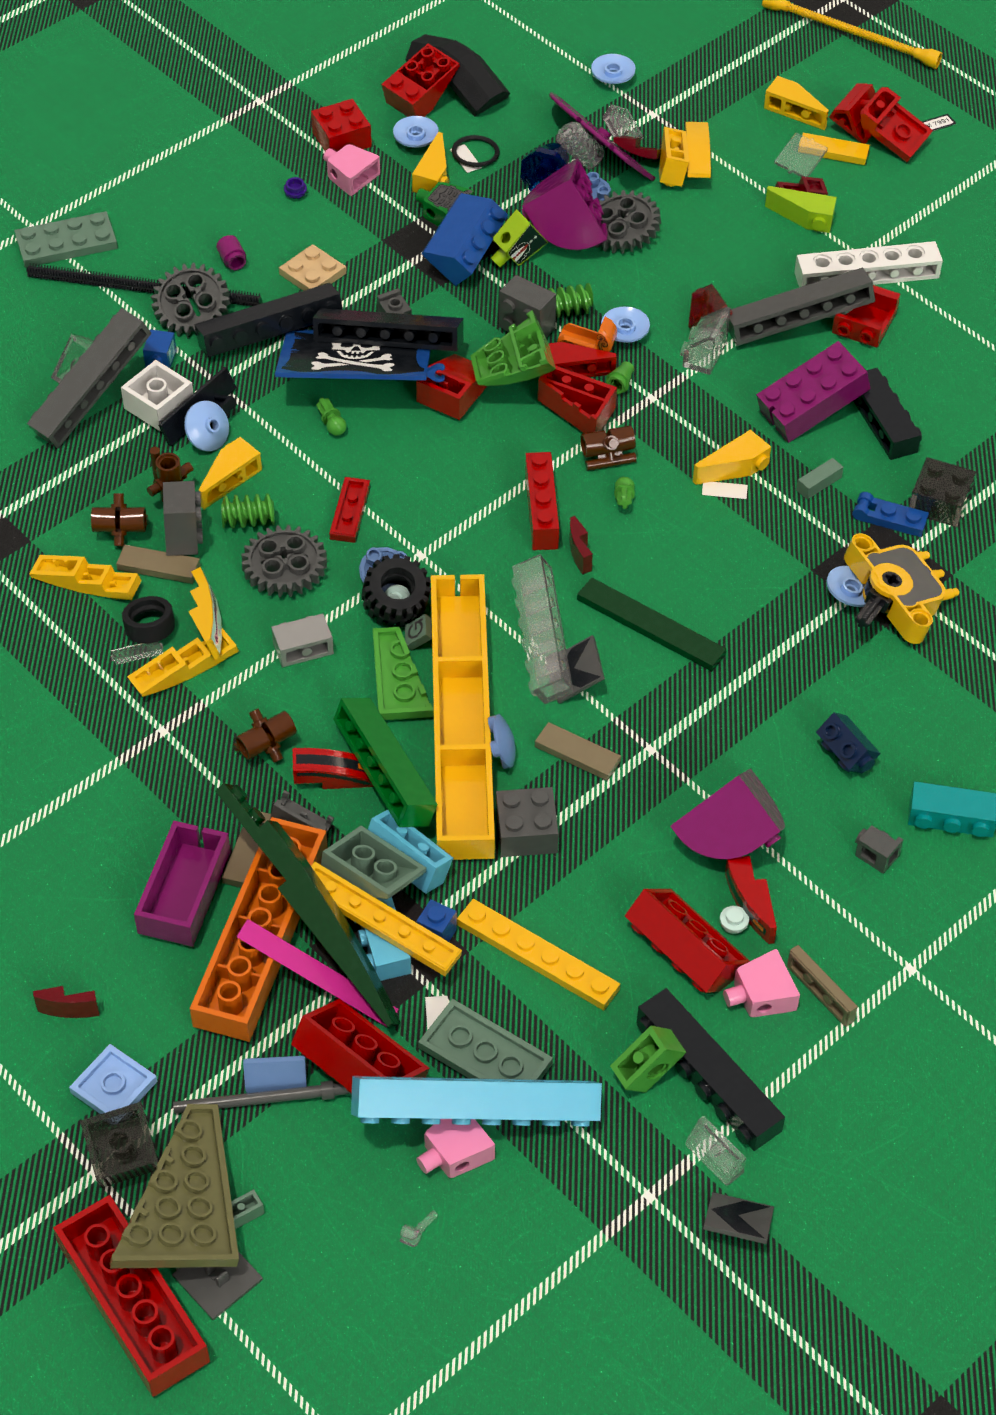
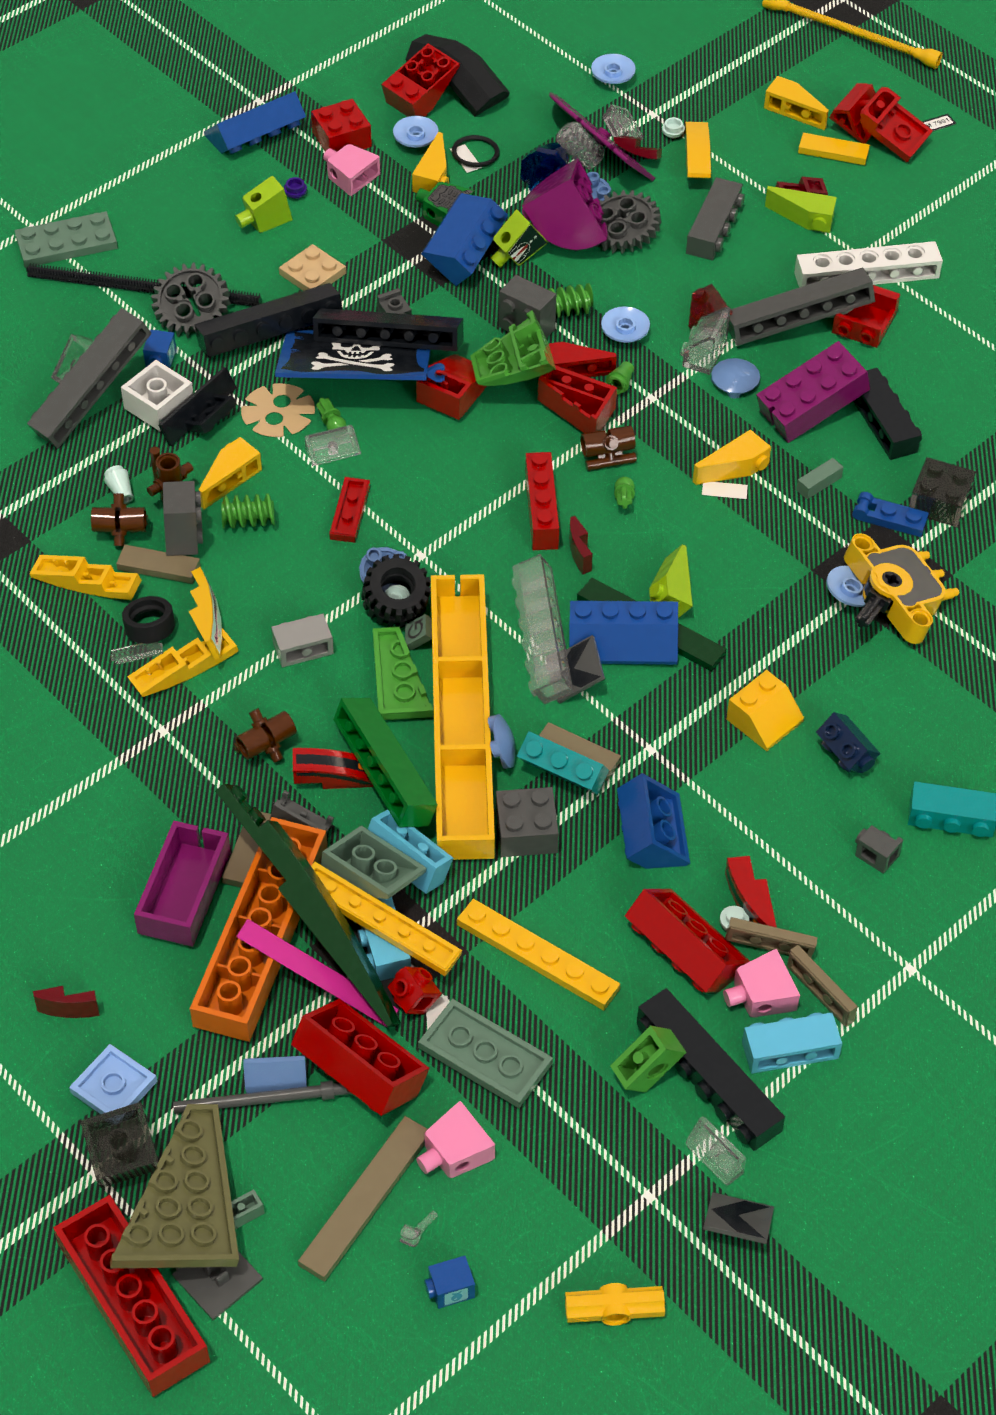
(118, 482): none -> light aqua cone
(198, 426): light blue dish -> none
(231, 252): magenta brick -> none
(256, 123): none -> blue slope
(265, 206): none -> lime torso
(284, 561): dark grey gear -> none
(291, 414): none -> tan piece
(332, 445): none -> clear slope
(363, 1199): none -> dark tan tile
(414, 990): none -> red brick
(439, 920): blue brick -> none
(450, 1282): none -> blue brick
(475, 1099): medium azure brick -> none
(563, 763): none -> teal brick
(585, 337): orange animal -> none
(614, 1304): none -> yellow piece
(627, 630): none -> blue slope
(652, 824): none -> blue slope
(673, 127): none -> light aqua plate
(673, 157): yellow slope -> none
(673, 581): none -> lime slope
(714, 219): none -> dark grey brick
(732, 820): magenta brick -> none
(735, 376): none -> medium blue dish
(764, 710): none -> yellow slope
(768, 937): none -> dark tan tile
(791, 1042): none -> medium azure brick
(801, 155): clear piece -> none

